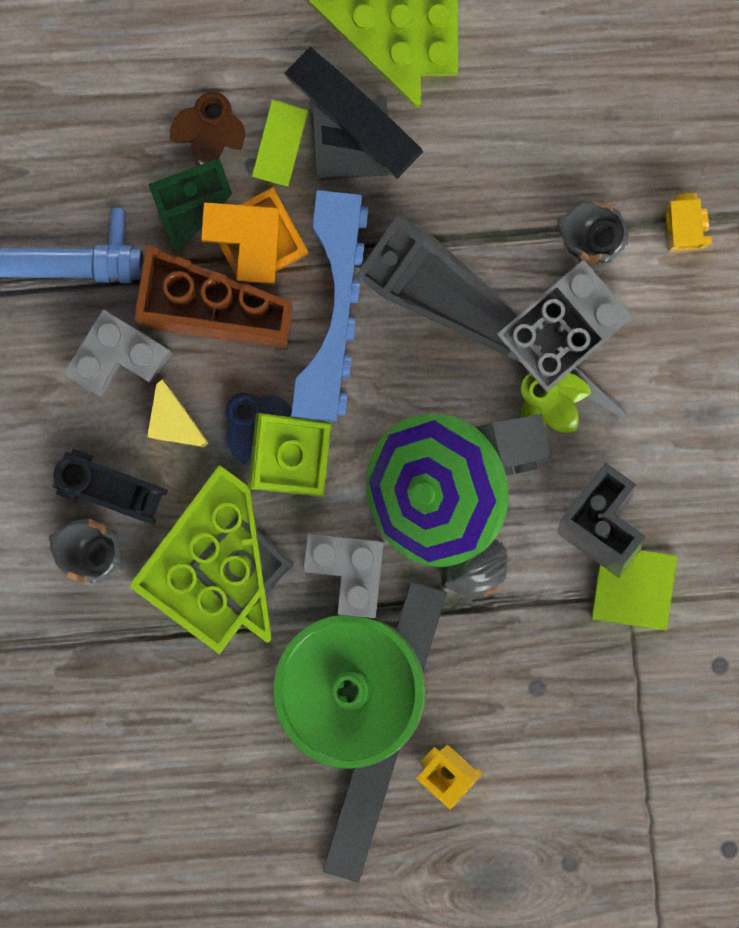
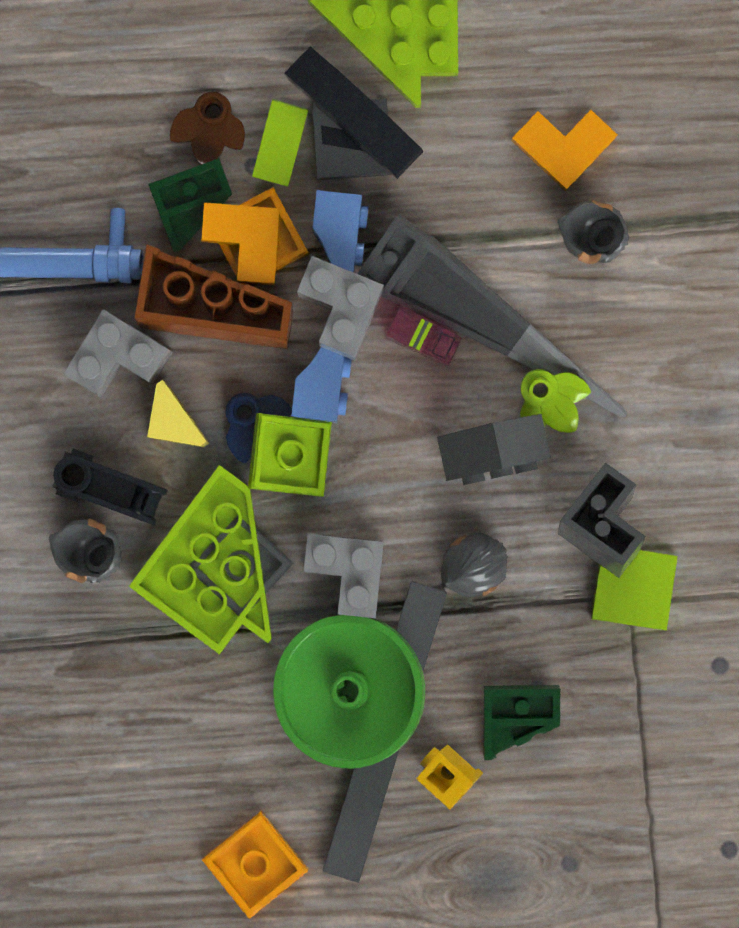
(255, 864): none -> light orange tile
(349, 299): none -> light grey brick
(423, 336): none -> clear pink leg
(437, 489): dish -> none
(517, 714): none -> dark green wing
(560, 155): none -> light orange tile
(564, 325): light grey slope -> none
(686, 223): yellow brick -> none

